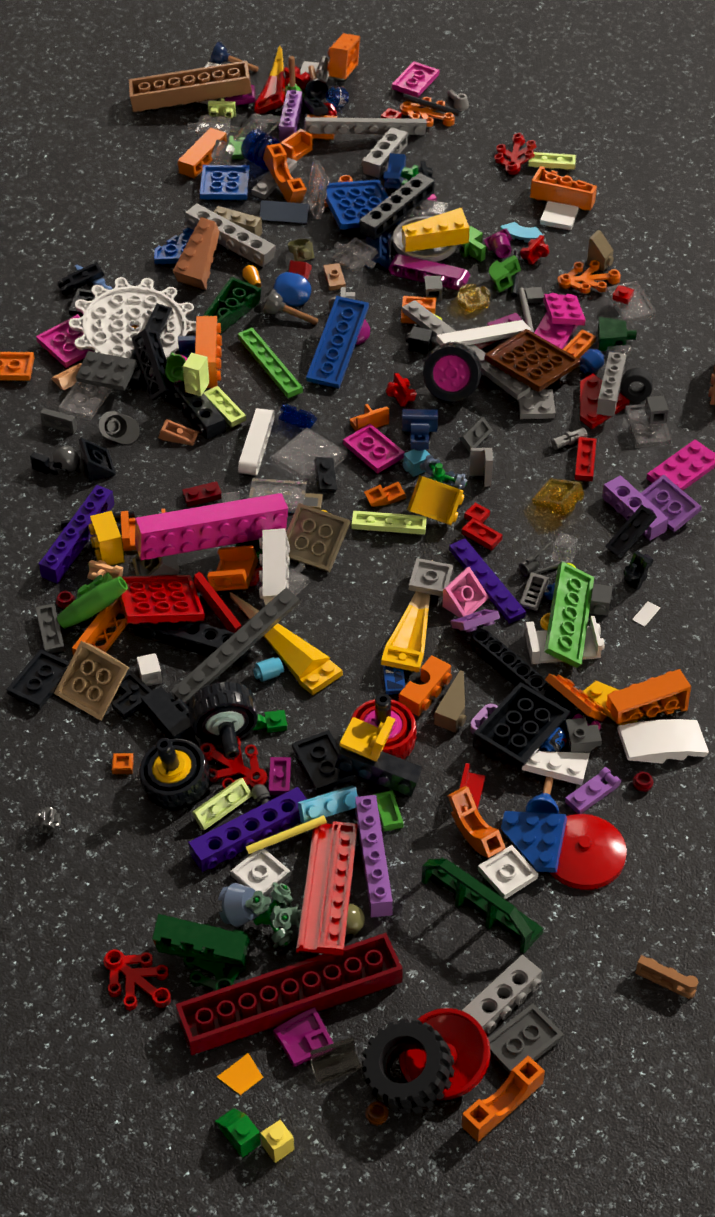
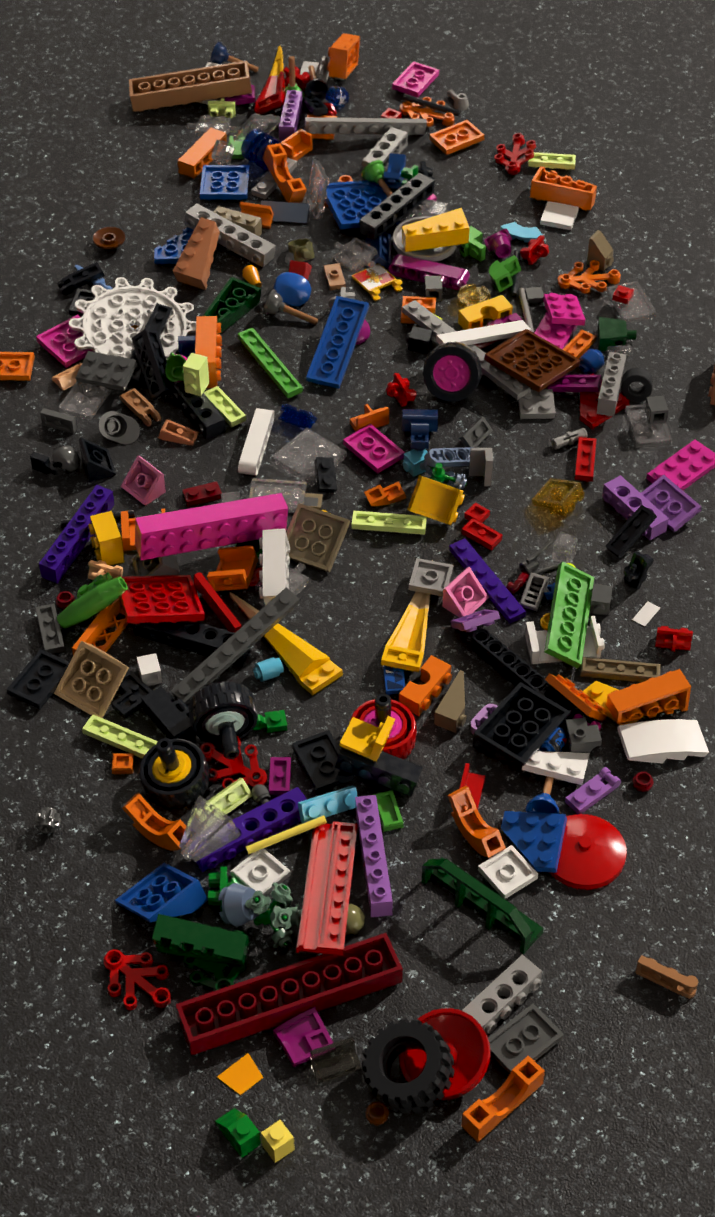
(109, 237): none -> reddish brown dish
(118, 736): none -> yellowish green plate
(140, 406): none -> medium nougat hinge
(144, 481): none -> bright pink slope
(152, 825): none -> orange arch
(165, 893): none -> blue slope
(206, 831): none -> clear slope
(218, 879): none -> green hips
(262, 211): none -> orange panel
(374, 173): none -> bright green piece
(375, 279): none -> flag
(452, 453): none -> sand blue beam
(456, 137): none -> orange plate
(494, 309): none -> yellow arch
(519, 583): none -> dark red arm
(577, 383): none -> magenta plate
(619, 669): none -> dark tan tile
(673, 638): none -> red hips

